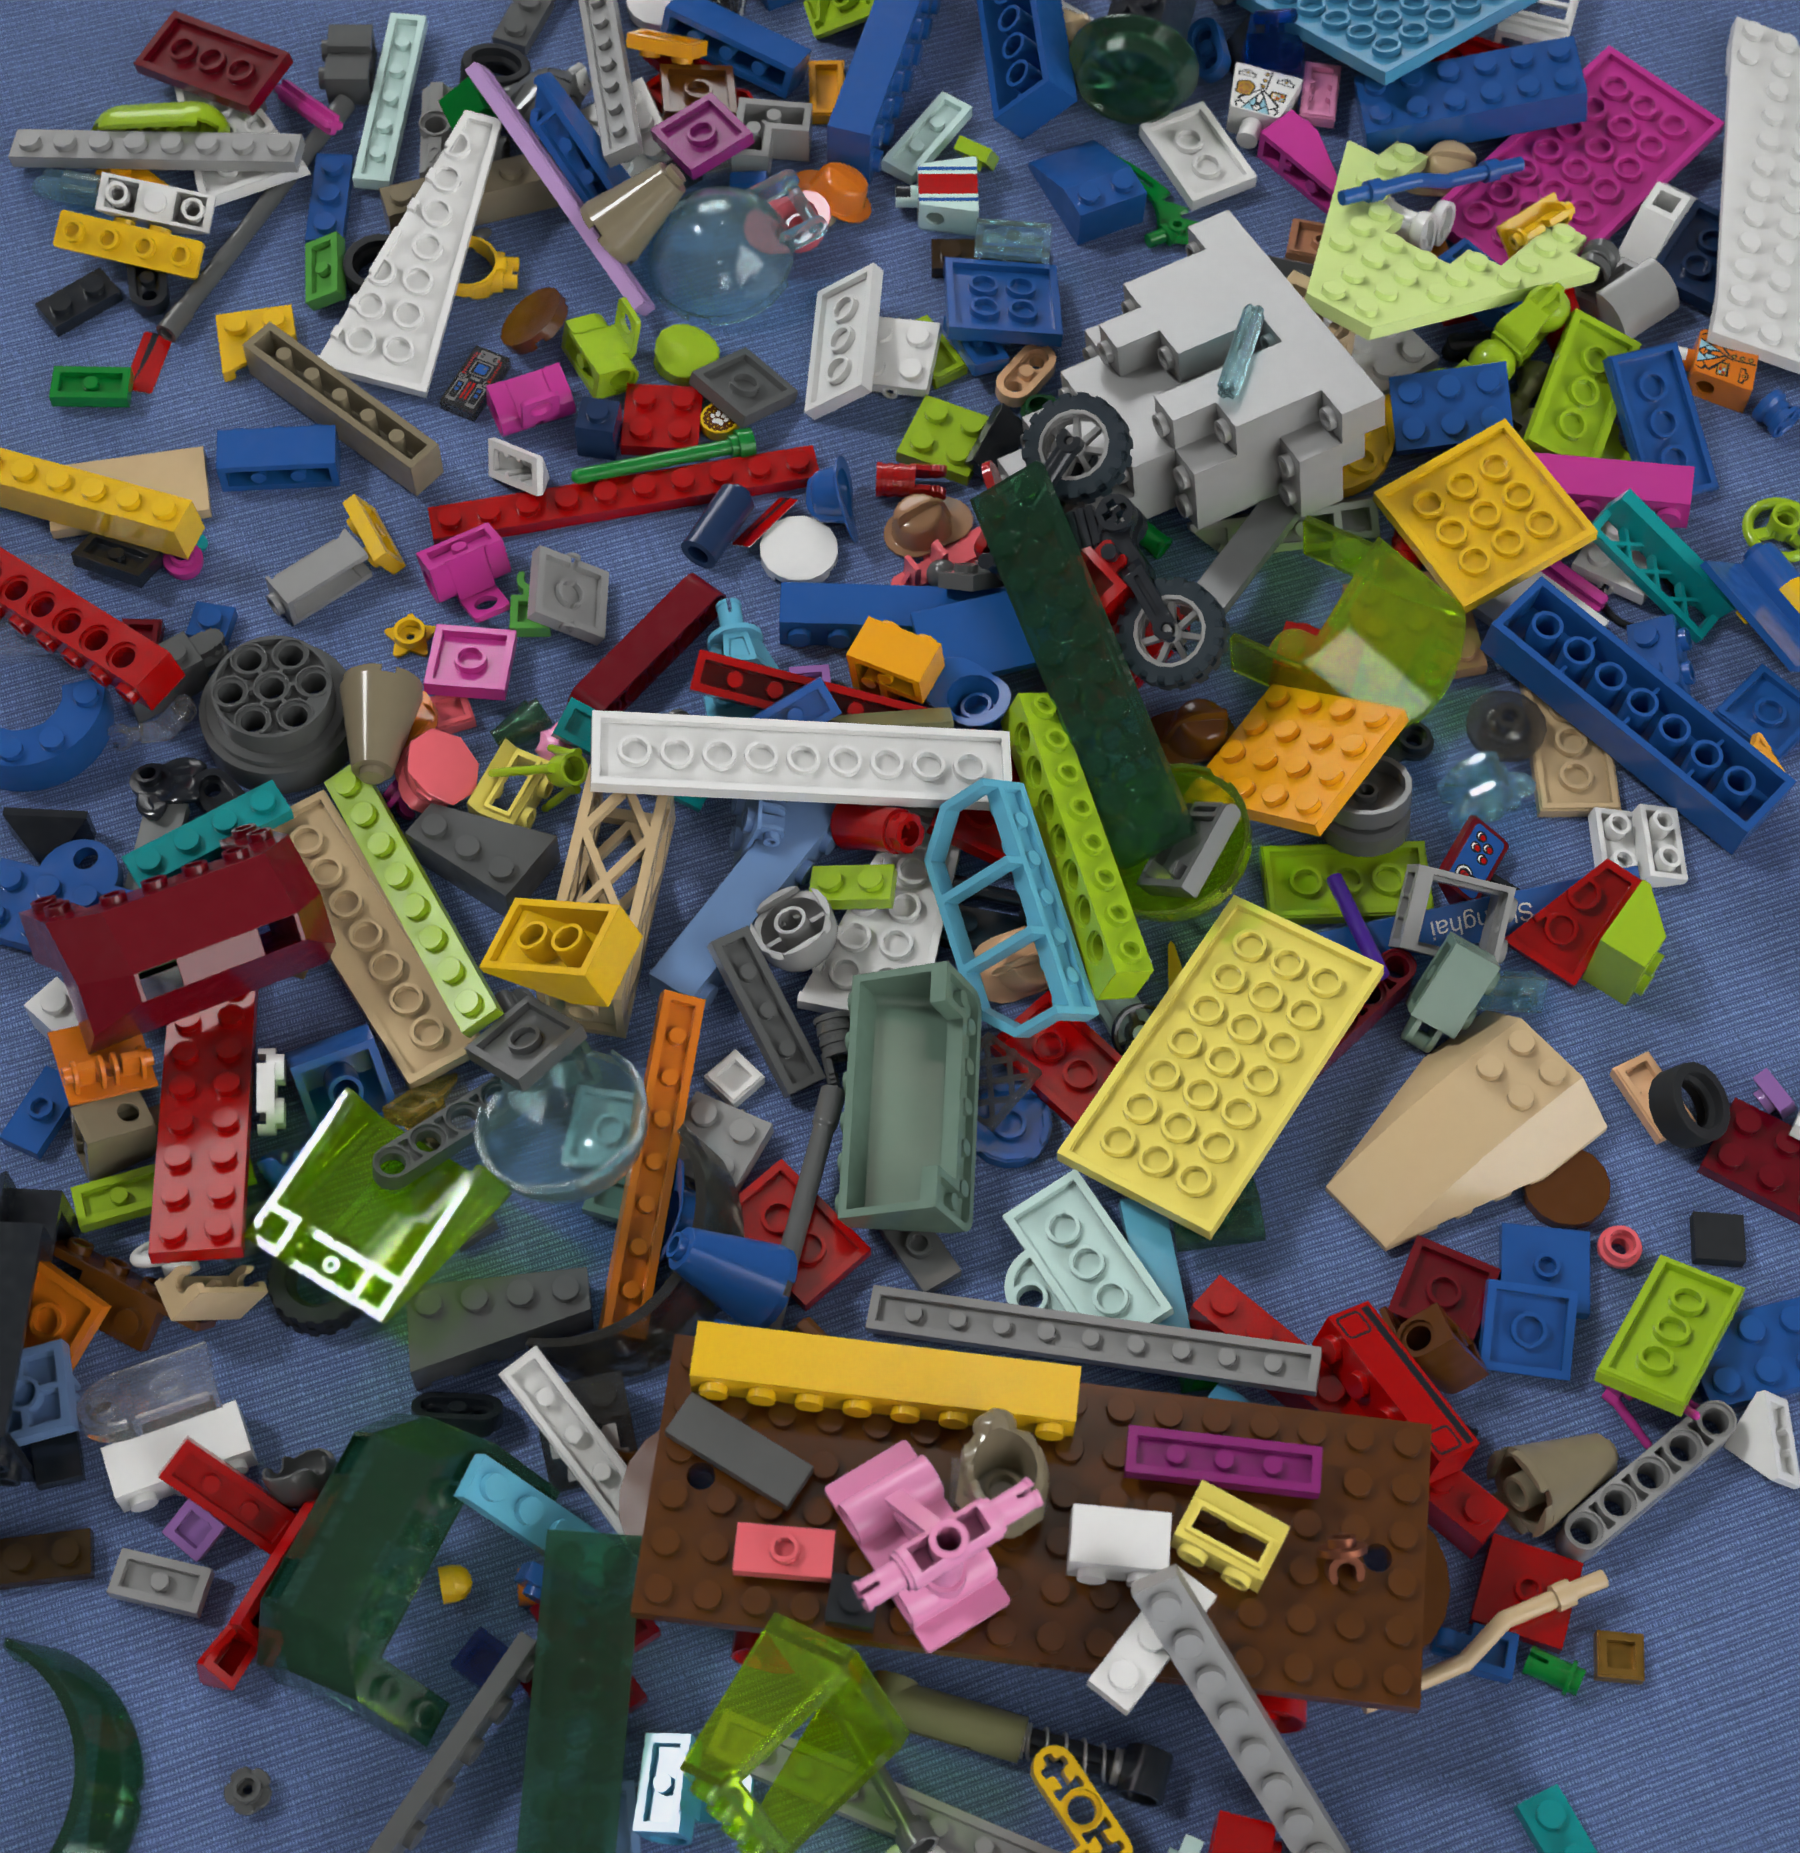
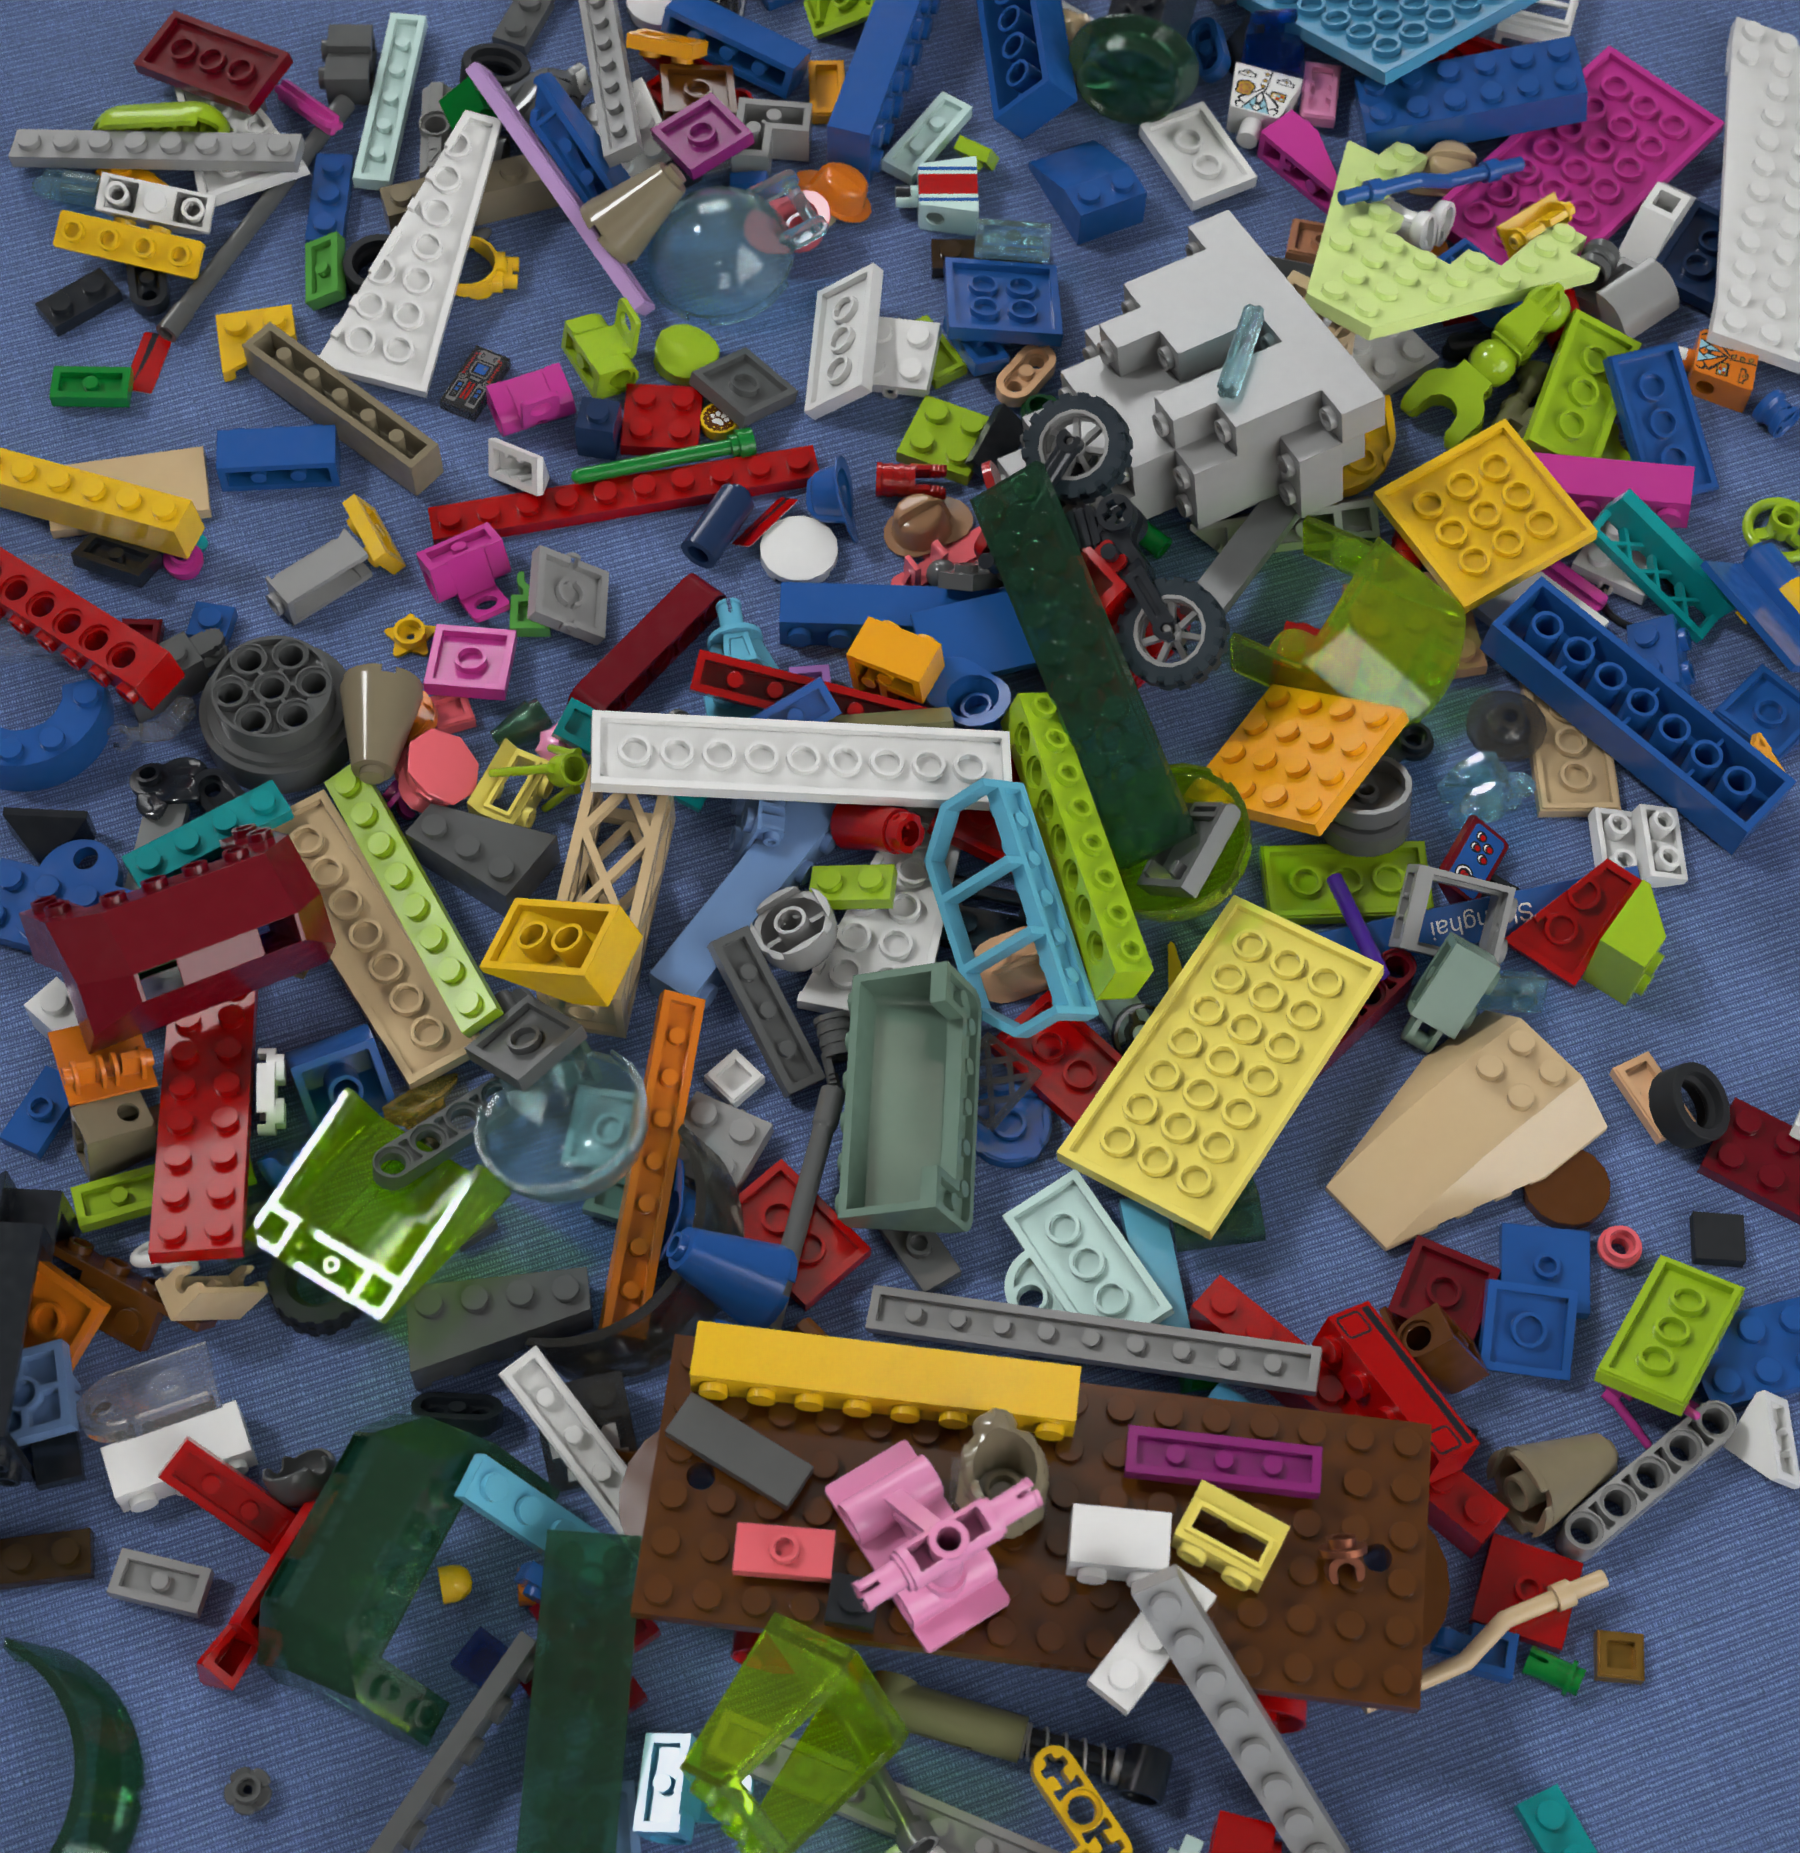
(194, 1530): medium lavender plate -> none
(534, 318): reddish brown tile -> none
(1170, 225): green piece -> none
(1193, 731): reddish brown piece -> none
(1447, 406): blue plate -> none
(1772, 1095): medium lavender plate -> none

